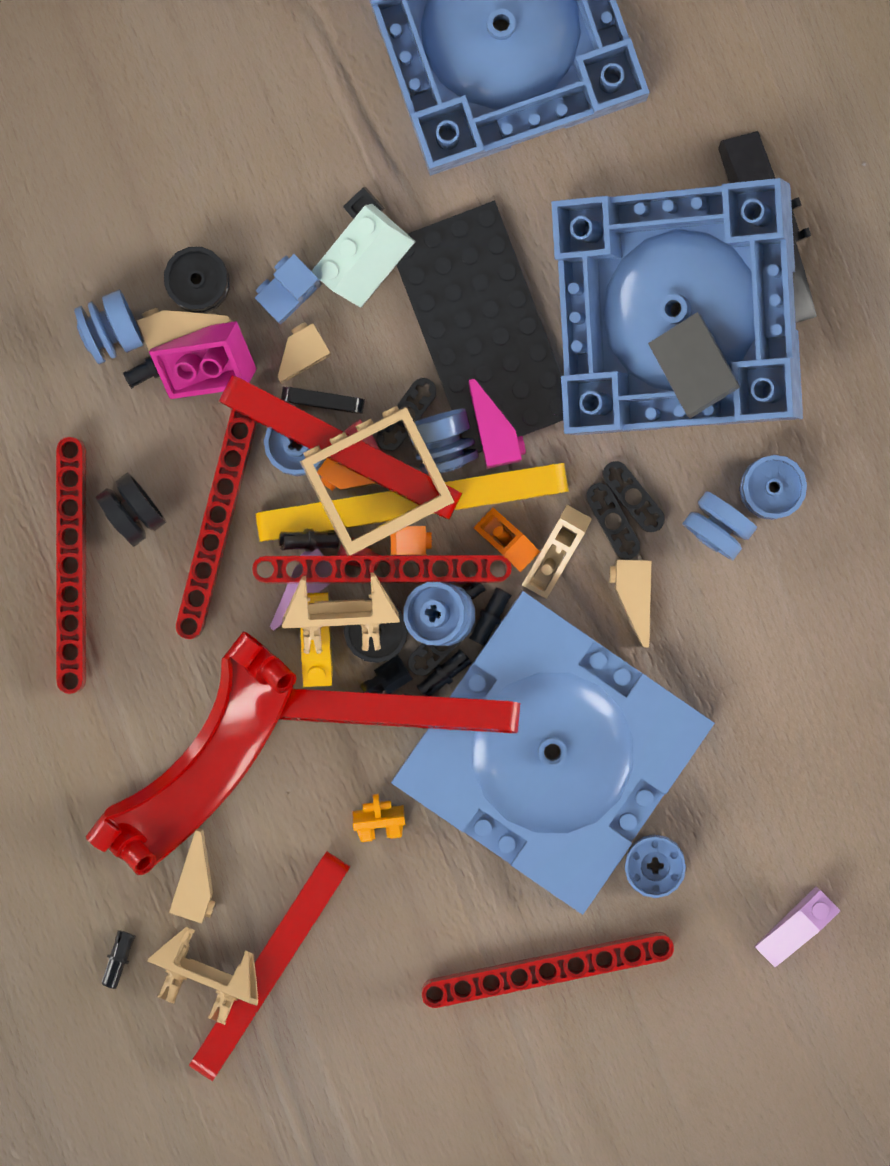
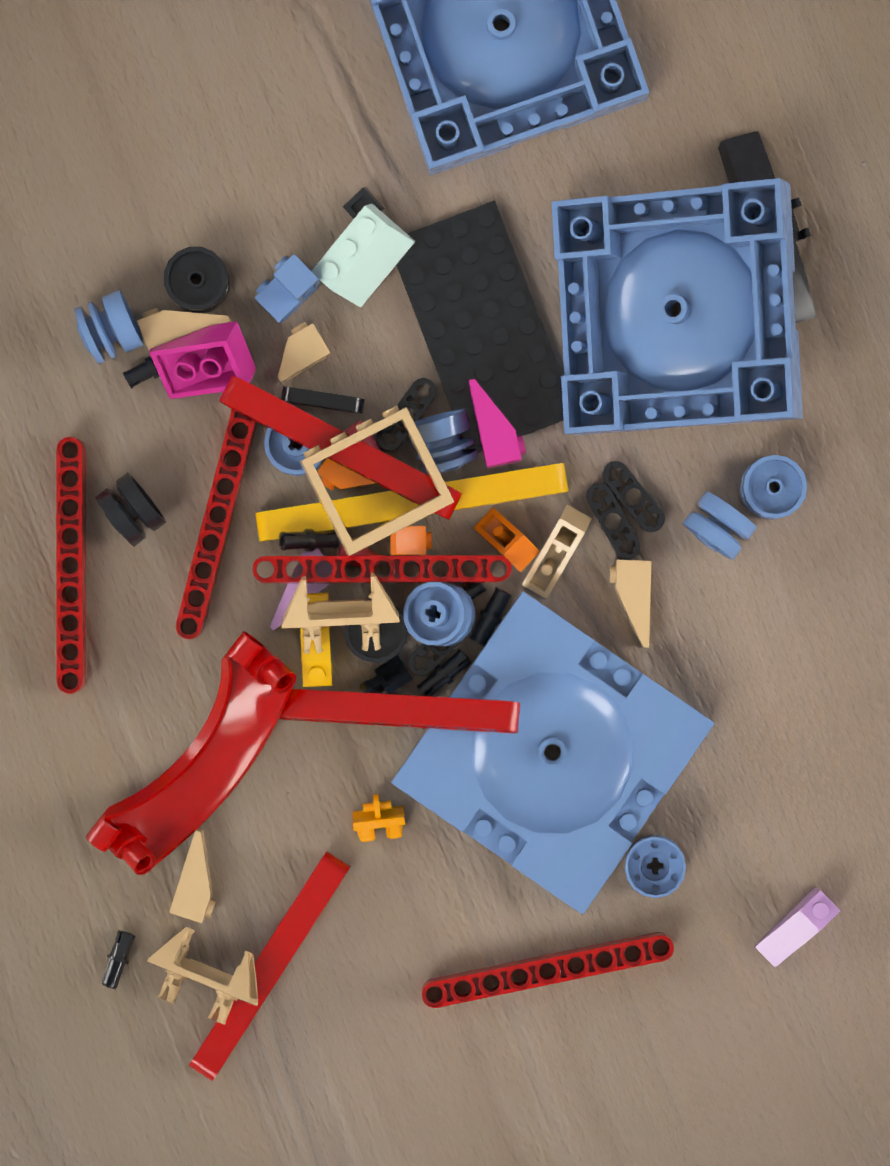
(694, 365): dark grey tile -> none

